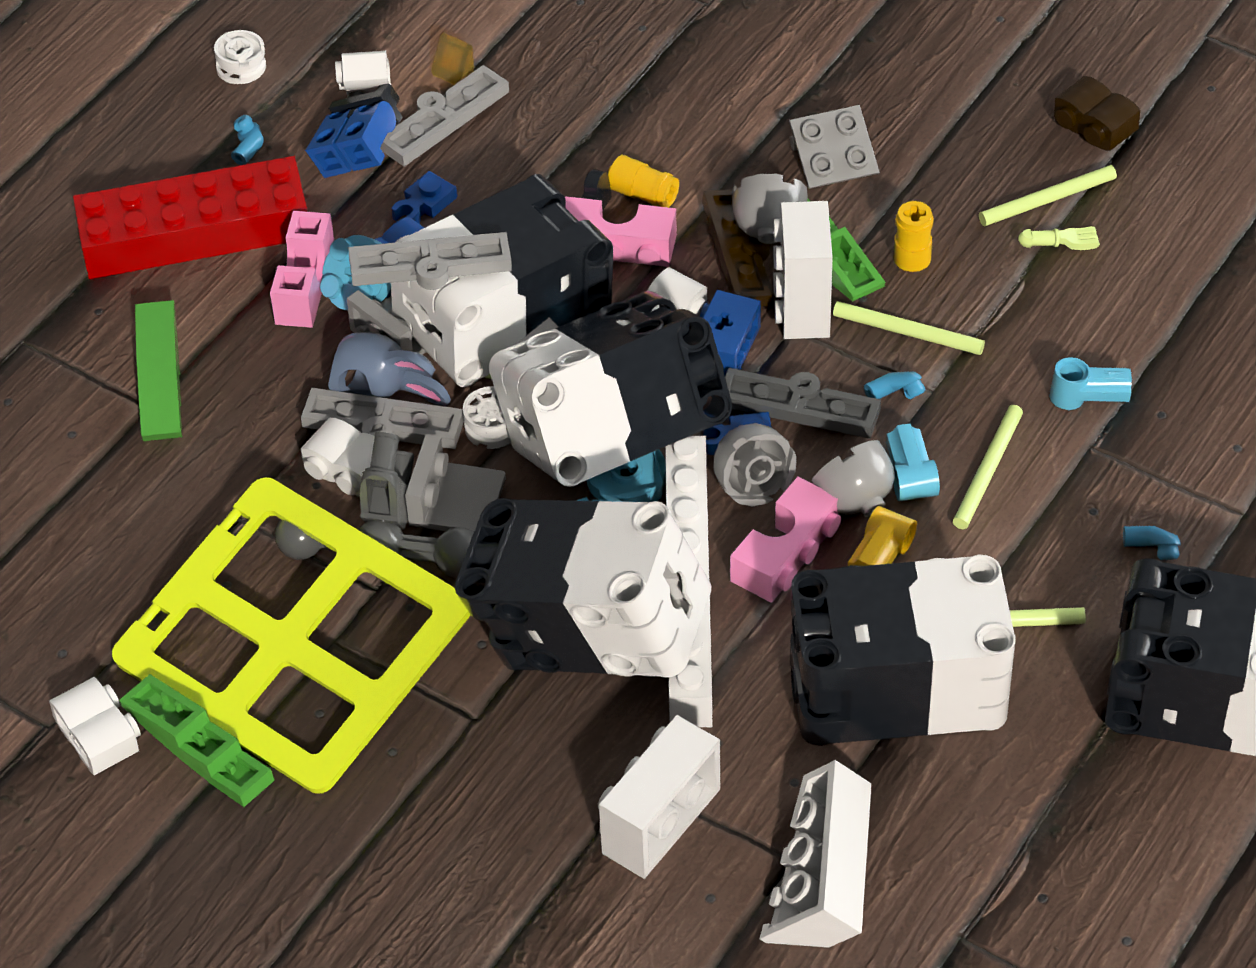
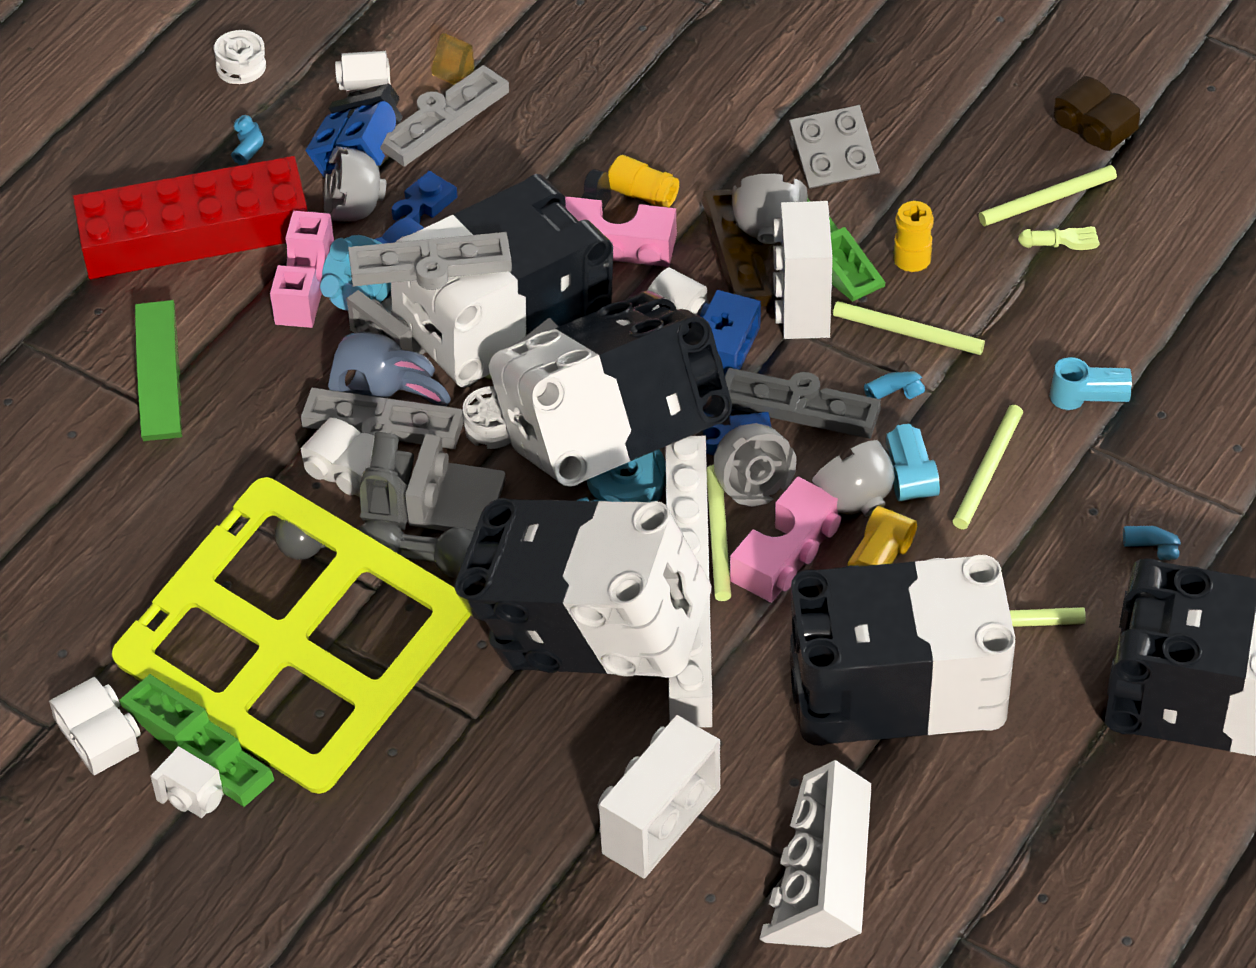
(188, 783): none -> white brick
(352, 186): none -> light grey cylinder
(718, 537): none -> yellowish green bar

